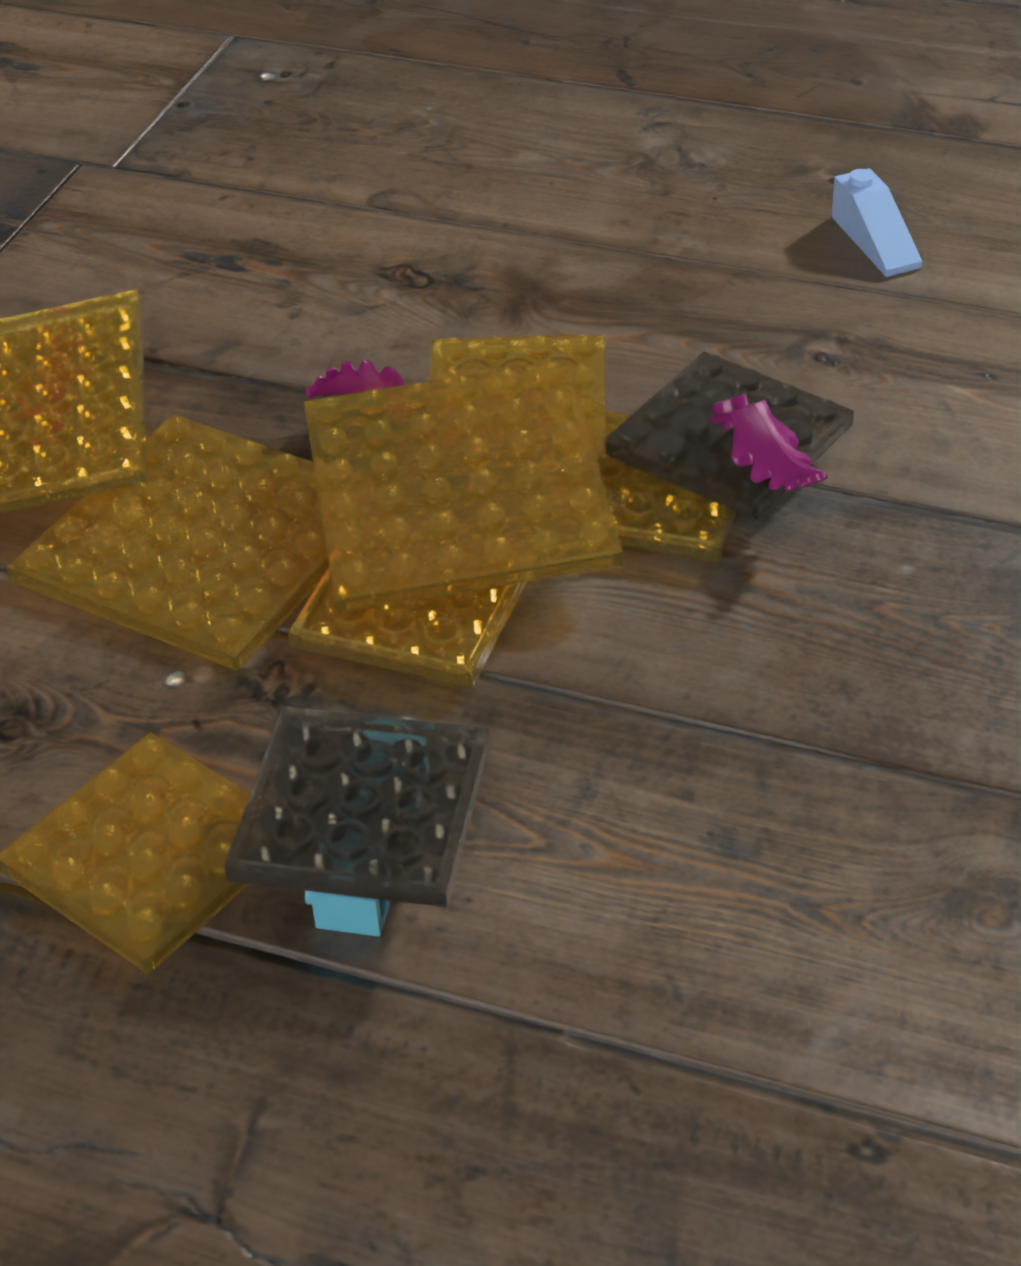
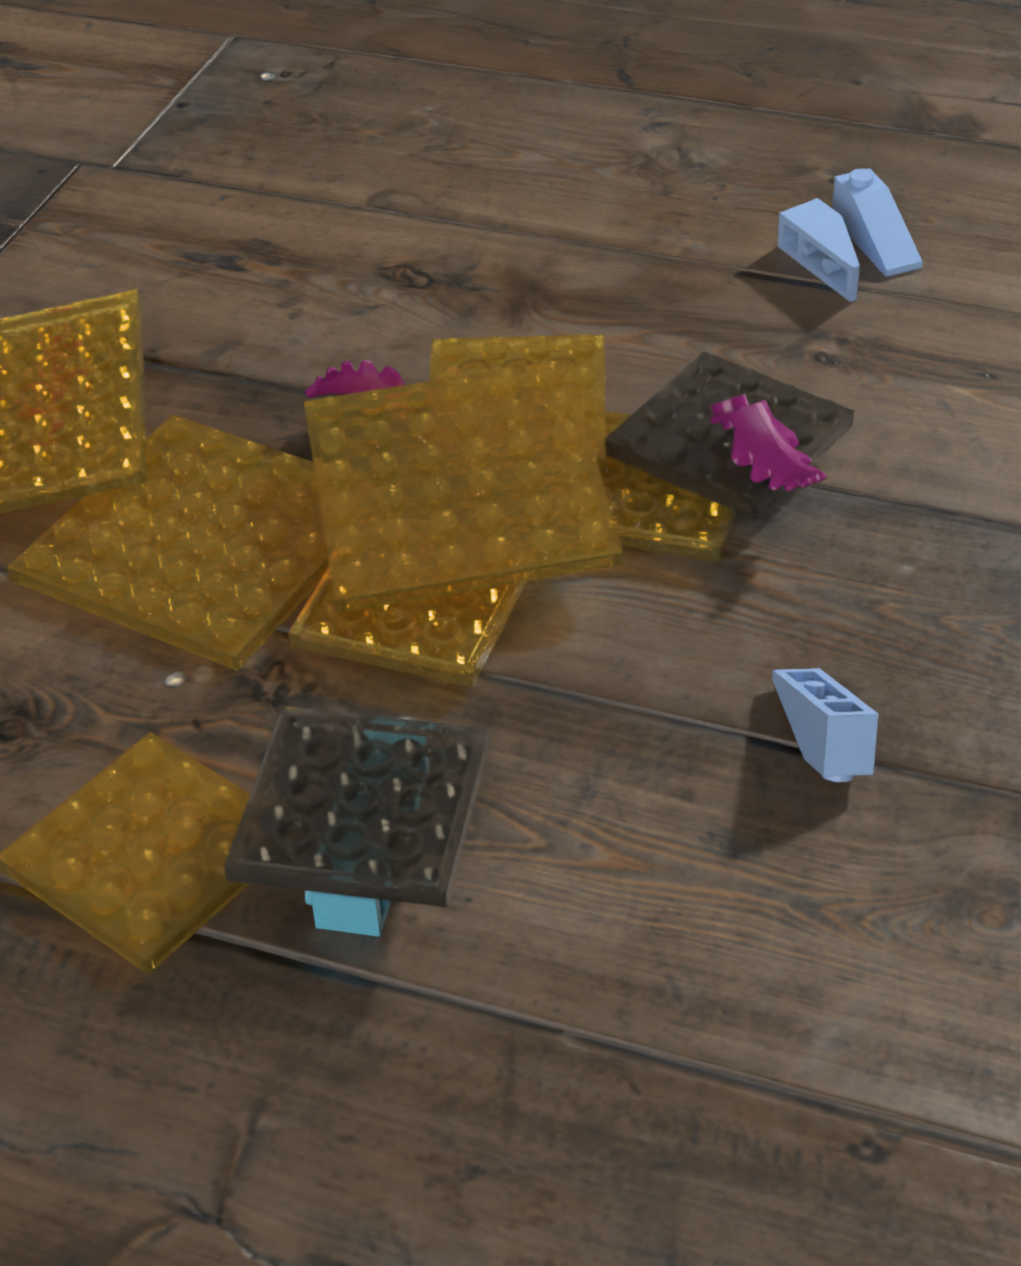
(821, 244): none -> light blue slope
(828, 722): none -> light blue slope

